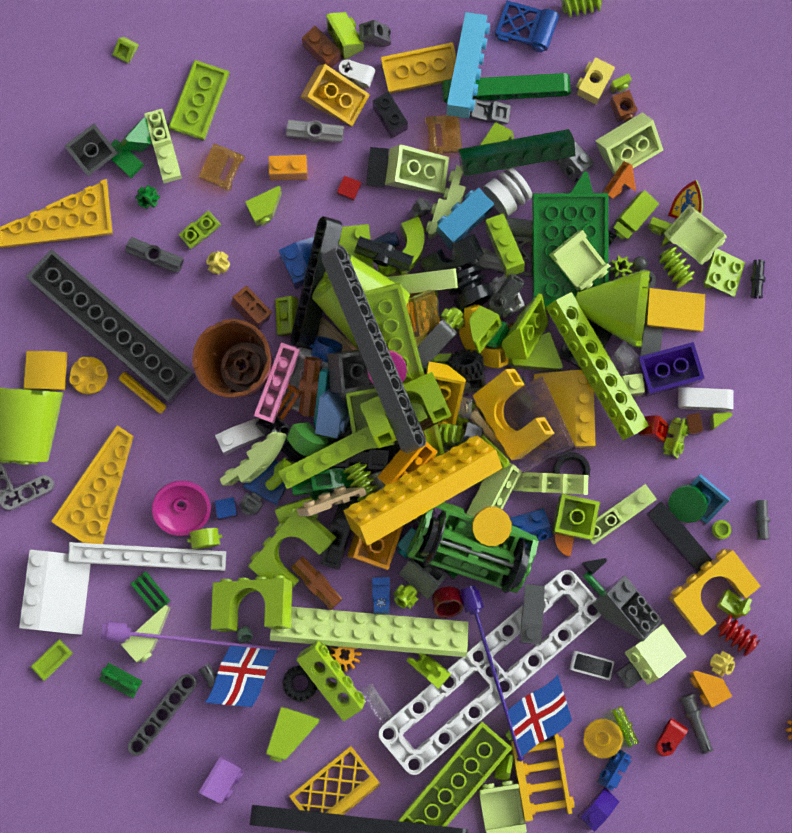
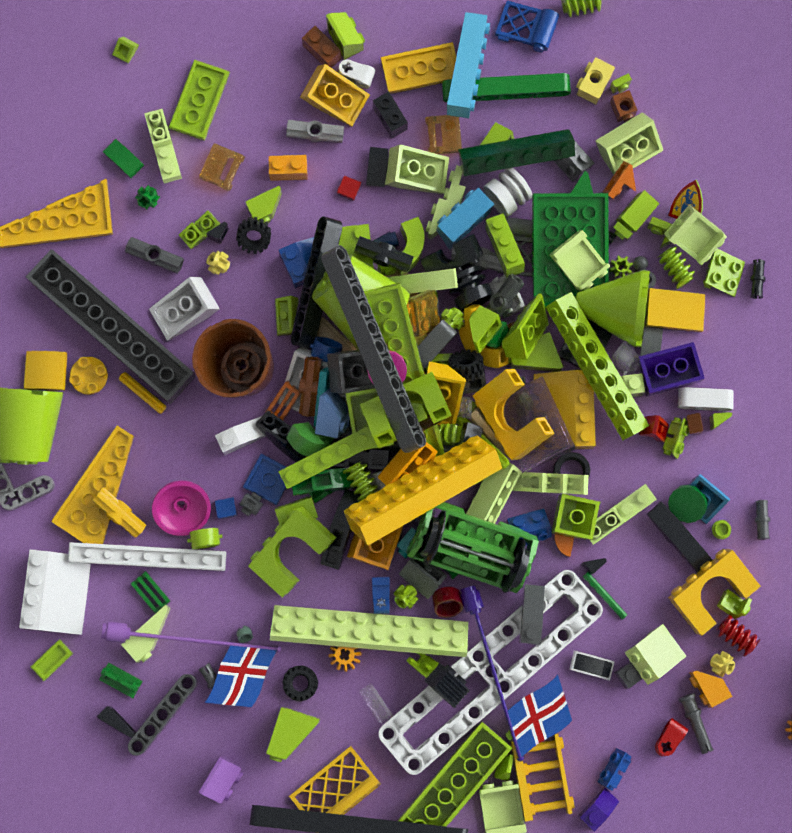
(91, 149): dark grey slope -> none
(115, 720): none -> black slope
(118, 512): none -> yellow piece
(137, 139): slope -> none
(184, 307): none -> white slope
(218, 233): none -> black slope
(229, 594): lime arch -> none
(251, 307): dark orange hinge -> none
(253, 245): none -> black tyre
(259, 460): yellowish green slope -> none
(273, 482): lime piece -> none
(277, 382): bright pink brick -> none
(316, 583): dark orange piece -> none
(325, 500): tan wing -> none
(344, 706): lime brick -> none
(375, 33): dark grey leg -> none
(420, 208): dark grey hinge -> none
(447, 685): none -> black brick
(491, 112): dark grey slope -> none
(491, 526): yellow tile -> none
(603, 738): yellow tile -> none
(625, 726): clear neon green pin -> none
(627, 609): dark grey slope -> none

